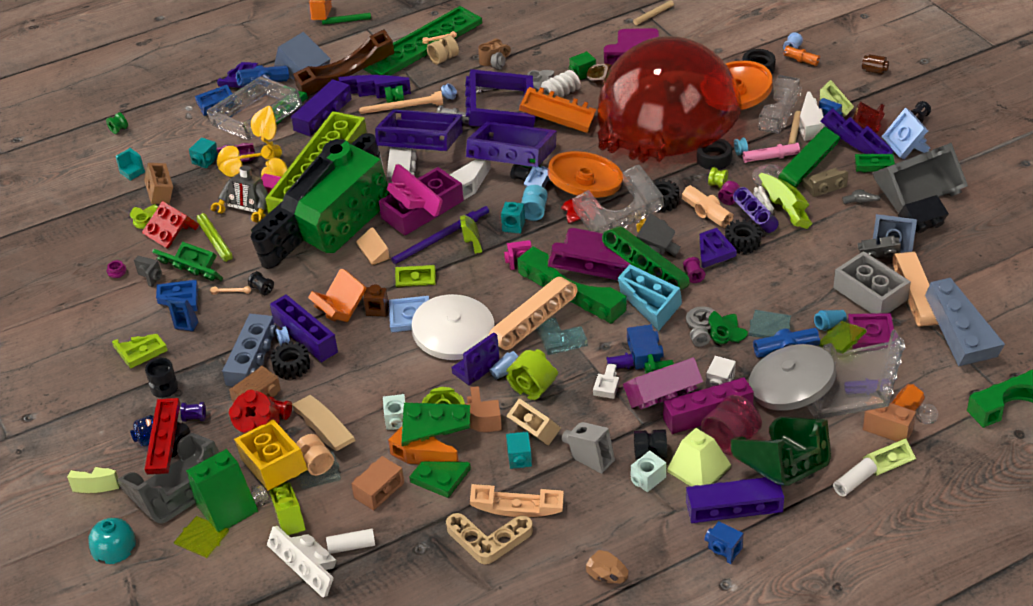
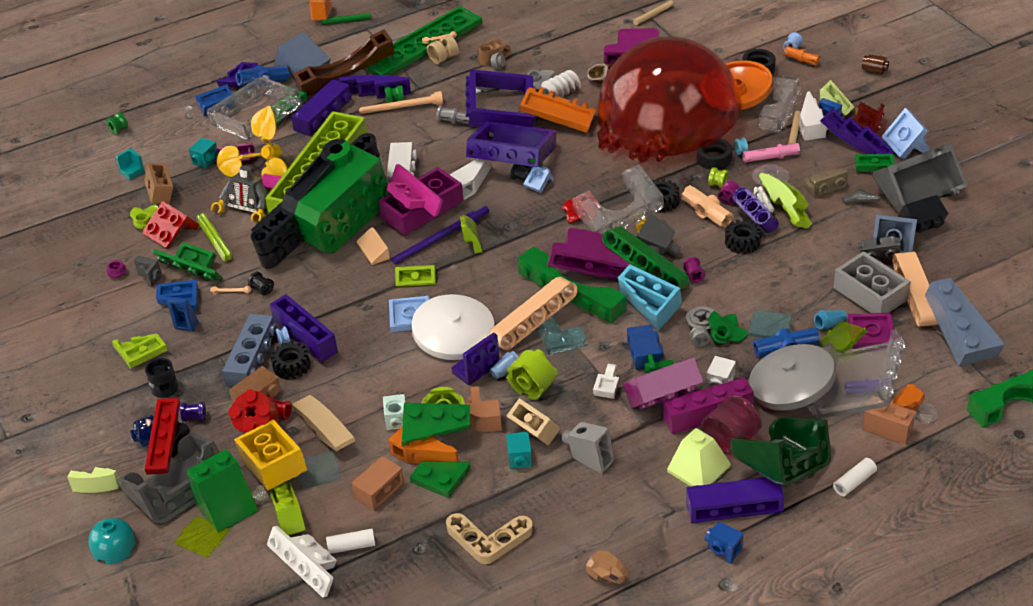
(316, 455): light nougat wheel -> none
(340, 298): orange bracket -> none
(376, 296): reddish brown brick -> none
(419, 130): dark purple window -> none
(449, 91): light blue plate -> none
(513, 217): teal brick -> none
(515, 250): dark pink bracket -> none
(516, 504): light nougat slope -> none
(534, 202): medium azure wheel -> none
(581, 64): green brick -> none
(585, 171): orange dish -> none
(621, 361): dark purple pin -> none
(648, 471): light aqua brick -> none
(654, 442): black wheel -> none
(715, 248): dark purple wing -> none
(809, 157): green beam -> none
(892, 456): yellowish green slope -> none
(918, 108): black bush -> none

